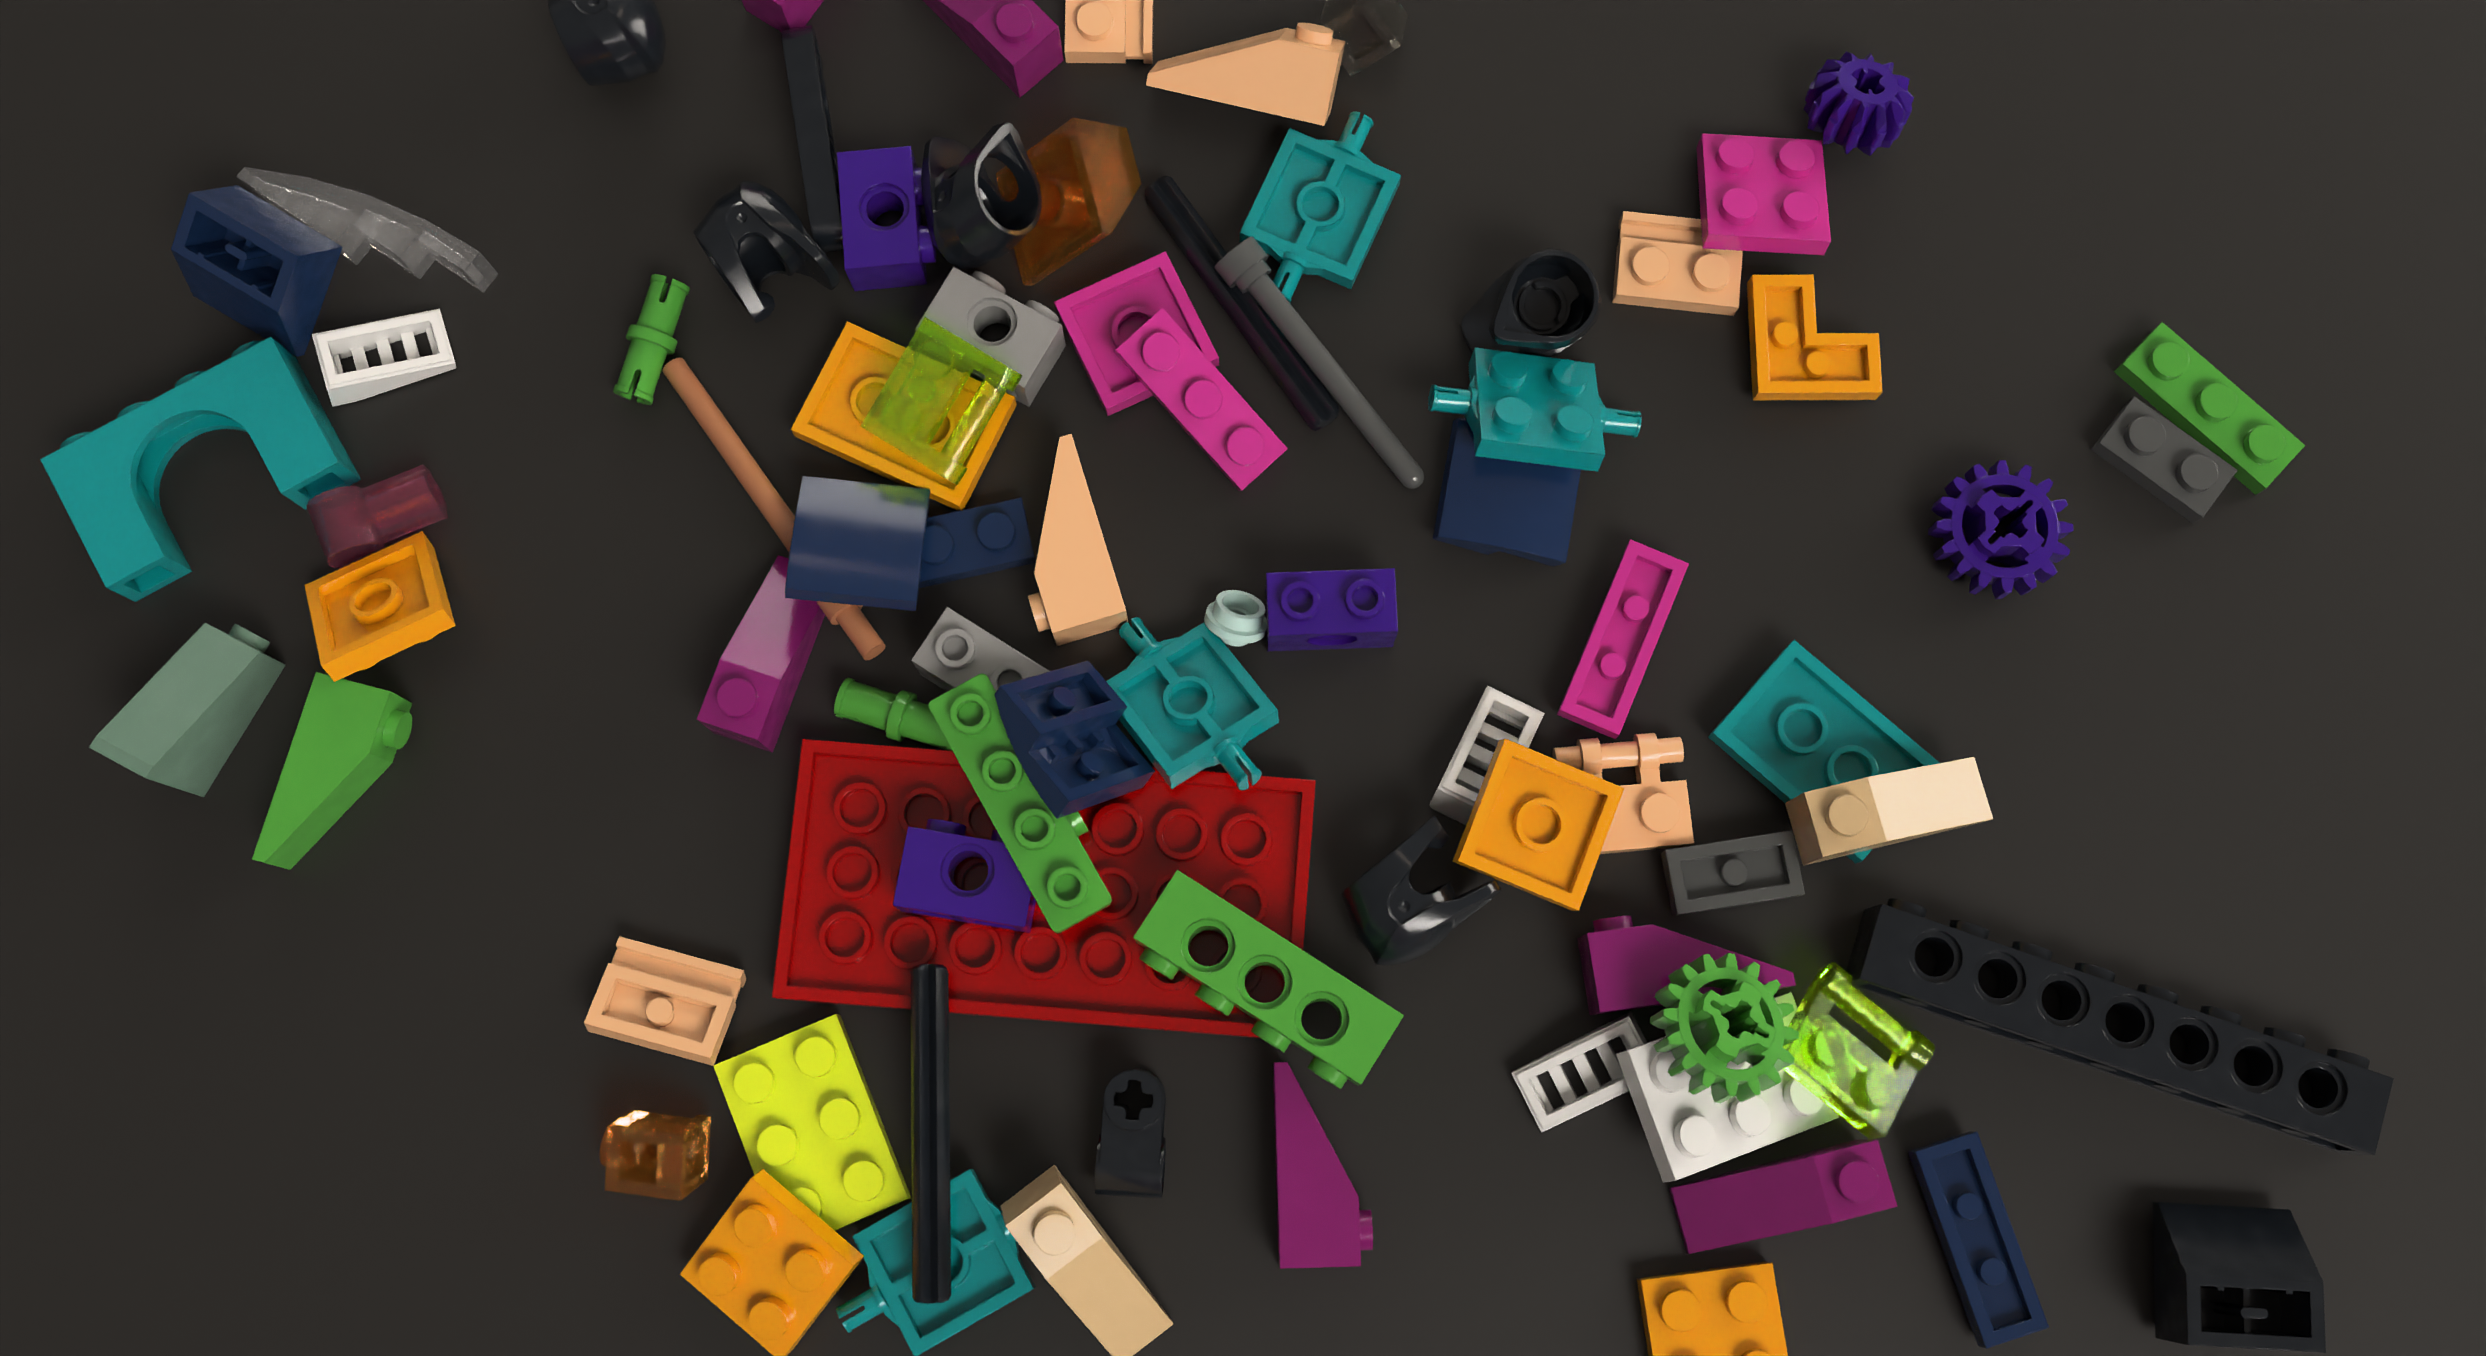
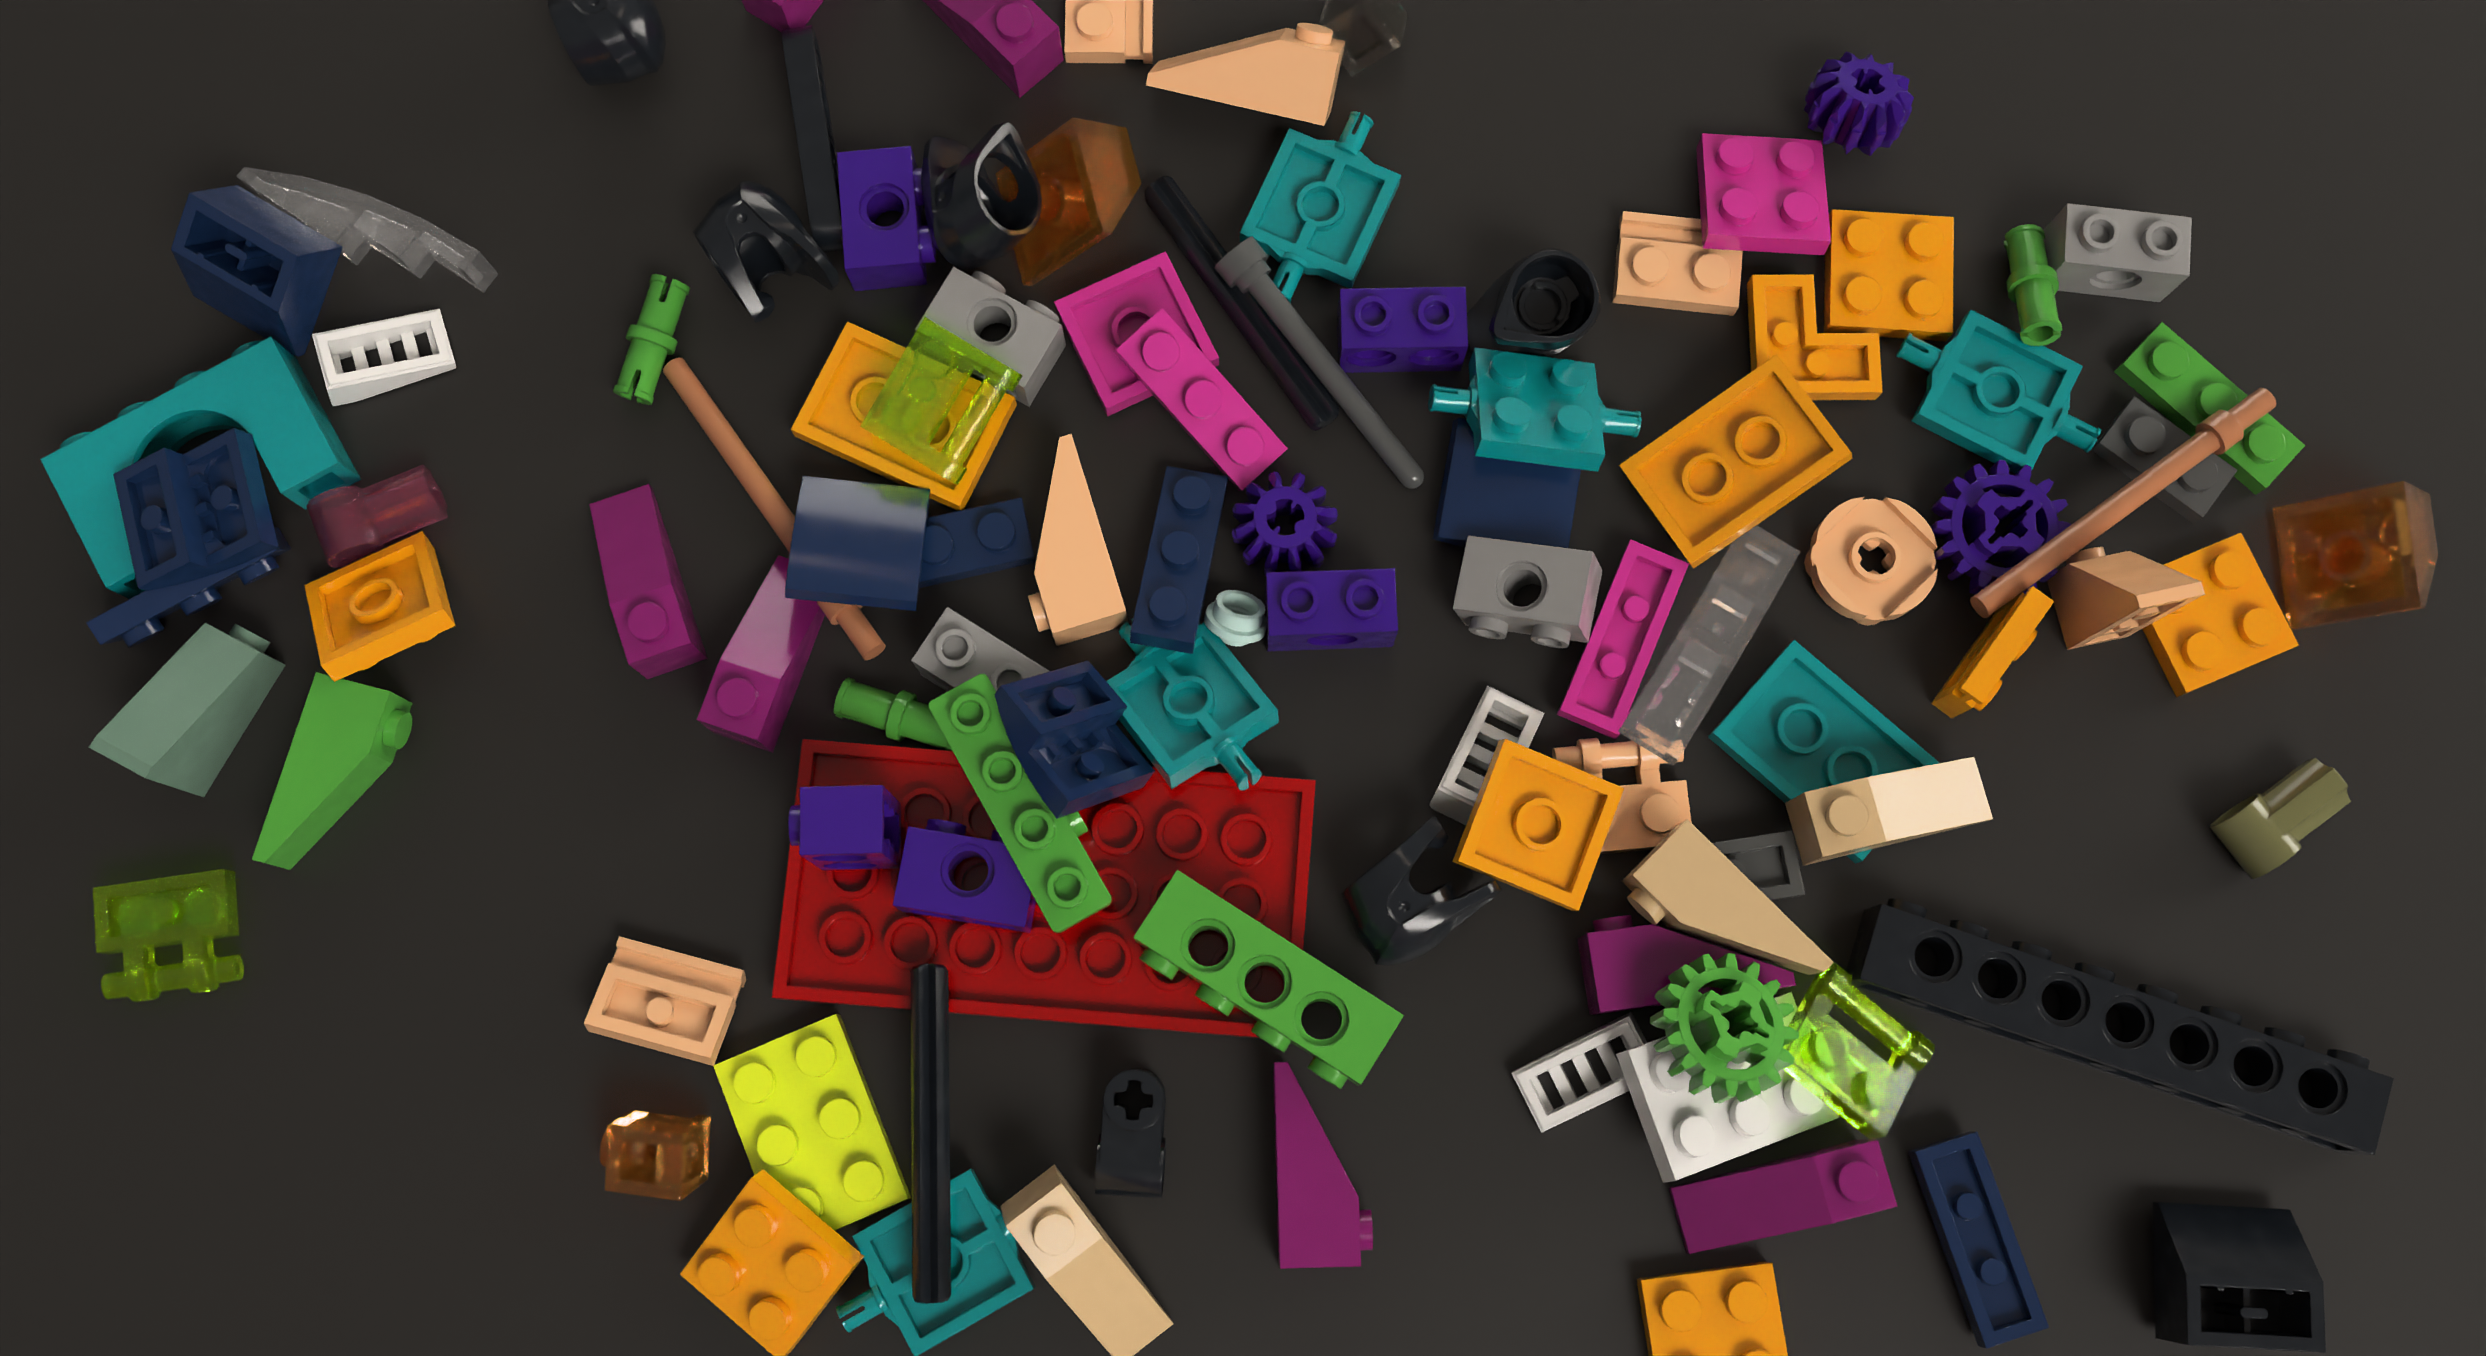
(140, 616): none -> dark blue plate
(163, 913): none -> clear neon green plate
(195, 511): none -> dark blue slope
(645, 584): none -> magenta slope
(847, 827): none -> dark purple brick
(1179, 560): none -> dark blue plate
(1280, 500): none -> dark purple gear
(1402, 329): none -> dark purple brick
(1499, 568): none -> light grey brick
(1708, 644): none -> clear slope
(1708, 897): none -> tan slope
(1736, 461): none -> light orange plate
(1870, 523): none -> light nougat plate
(1889, 275): none -> light orange plate
(1997, 393): none -> teal plate
(2000, 643): none -> light orange plate
(2032, 285): none -> bright green pin
(2115, 595): none -> light nougat slope
(2118, 252): none -> light grey brick
(2212, 436): none -> nougat bar
(2226, 627): none -> light orange plate
(2269, 825): none -> olive piece
(2356, 554): none -> clear orange slope

